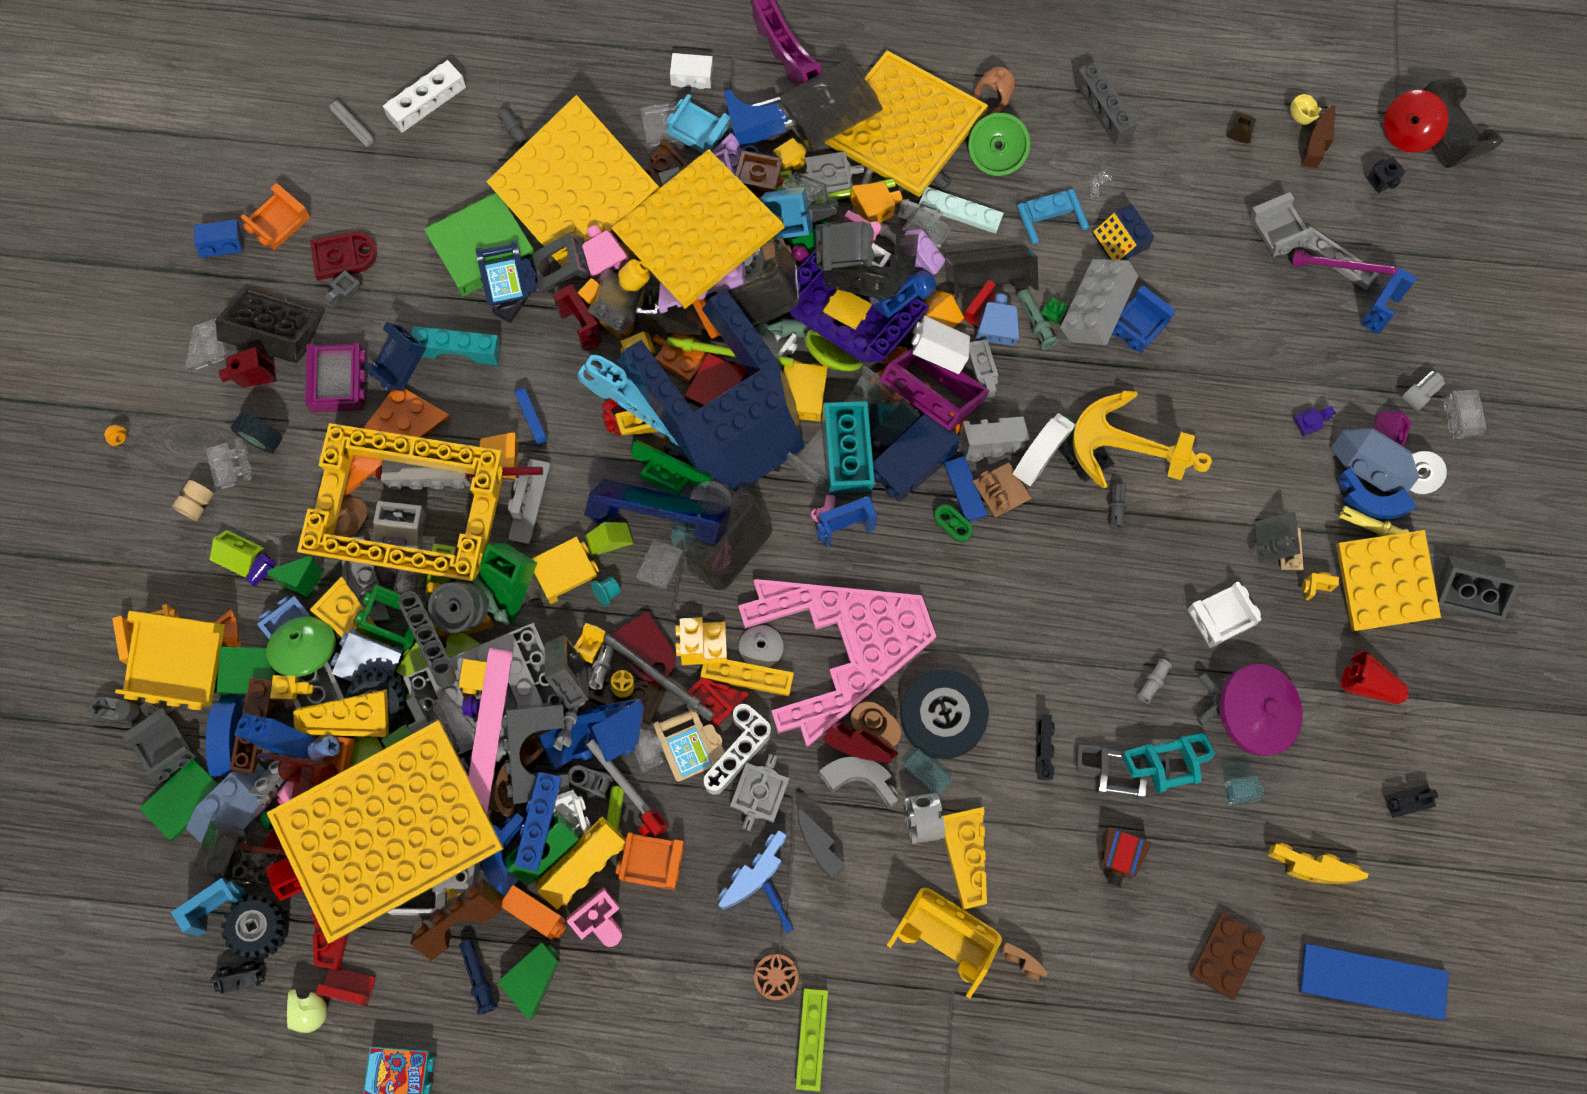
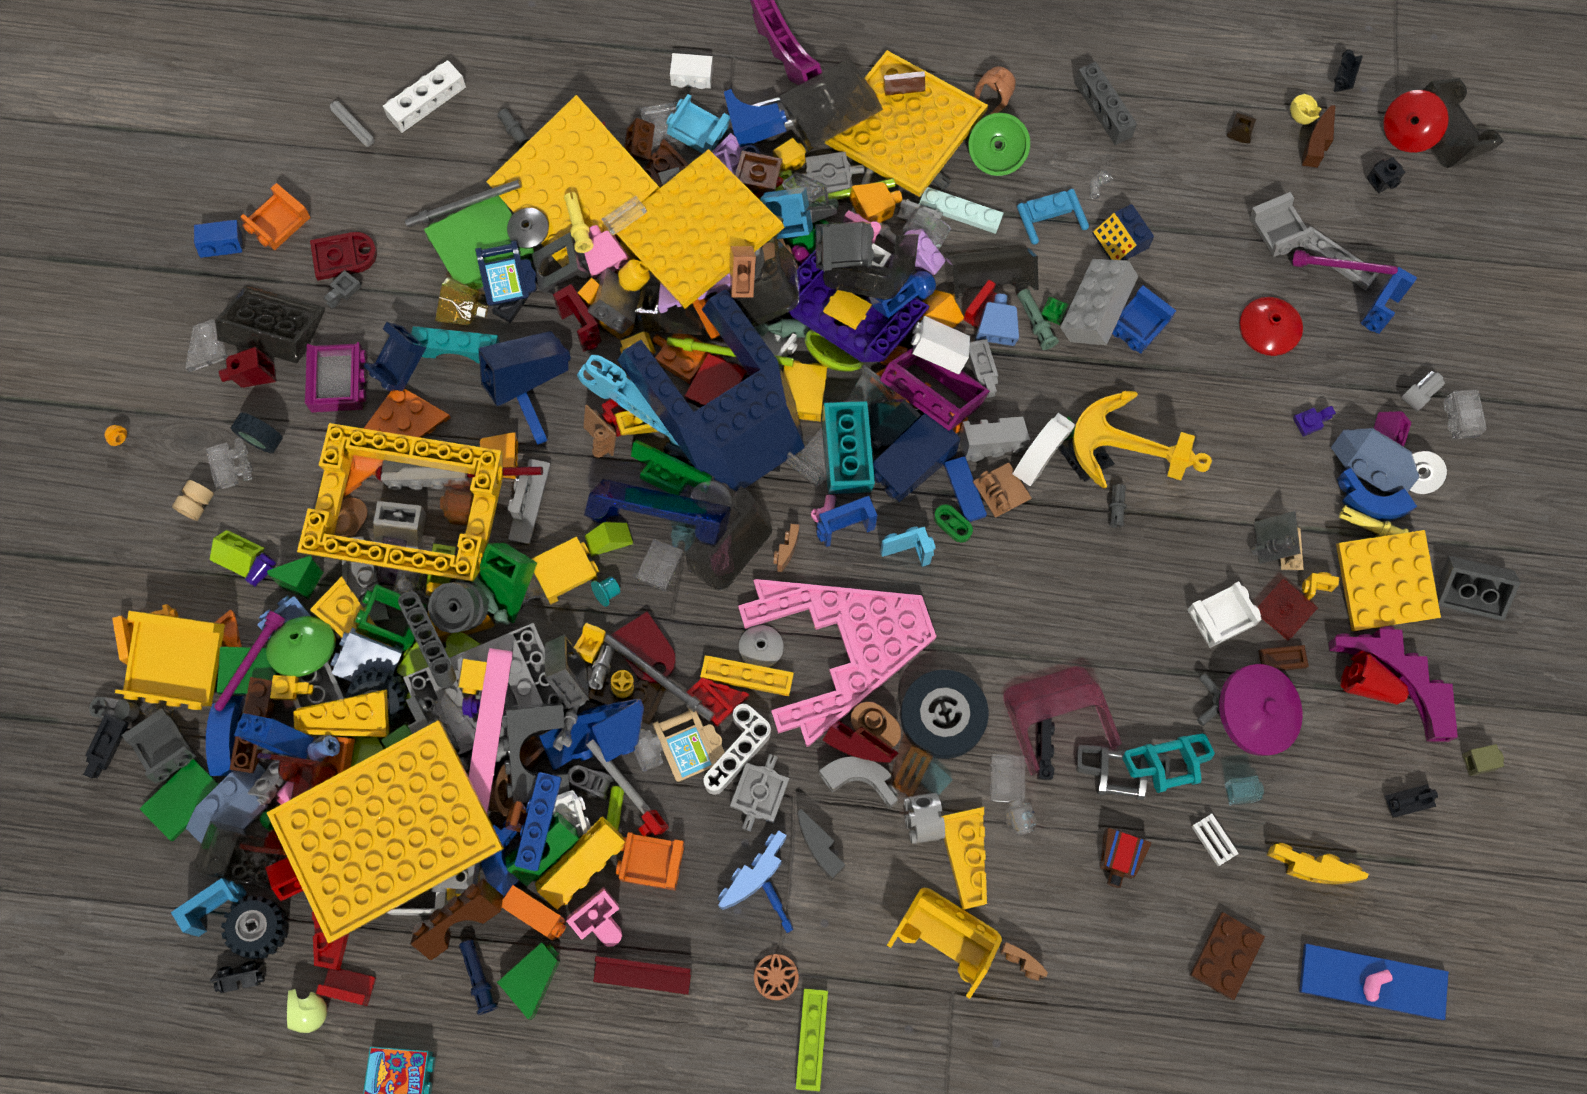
(104, 744): none -> black hinge
(272, 623): none -> magenta piece
(426, 216): none -> flat silver bar
(456, 506): none -> clear orange brick
(459, 303): none -> clear yellow torso
(516, 817): none -> dark orange slope
(521, 365): none -> dark blue slope
(534, 233): none -> flat silver dish
(579, 230): none -> light yellow pin
(603, 433): none -> medium nougat hinge
(624, 215): none -> clear tile
(639, 139): none -> reddish brown bracket
(642, 975): none -> dark red panel
(701, 641): yellow plate -> none
(742, 271): none -> nougat slope
(786, 552): none -> medium nougat slope
(903, 788): none -> clear orange tile
(904, 83): none -> reddish brown tile
(912, 537): none -> medium azure bracket
(1007, 778): none -> clear plate
(1020, 817): none -> clear head
(1053, 697): none -> clear pink windscreen
(1154, 681): light grey pin -> none
(1233, 852): none -> white tile
(1264, 333): none -> red dish
(1285, 657): none -> reddish brown tile
(1286, 609): none -> clear red plate
(1348, 71): none -> black hinge
(1373, 984): none -> bright pink arm
(1432, 698): none -> magenta arch
(1483, 759): none -> olive brick

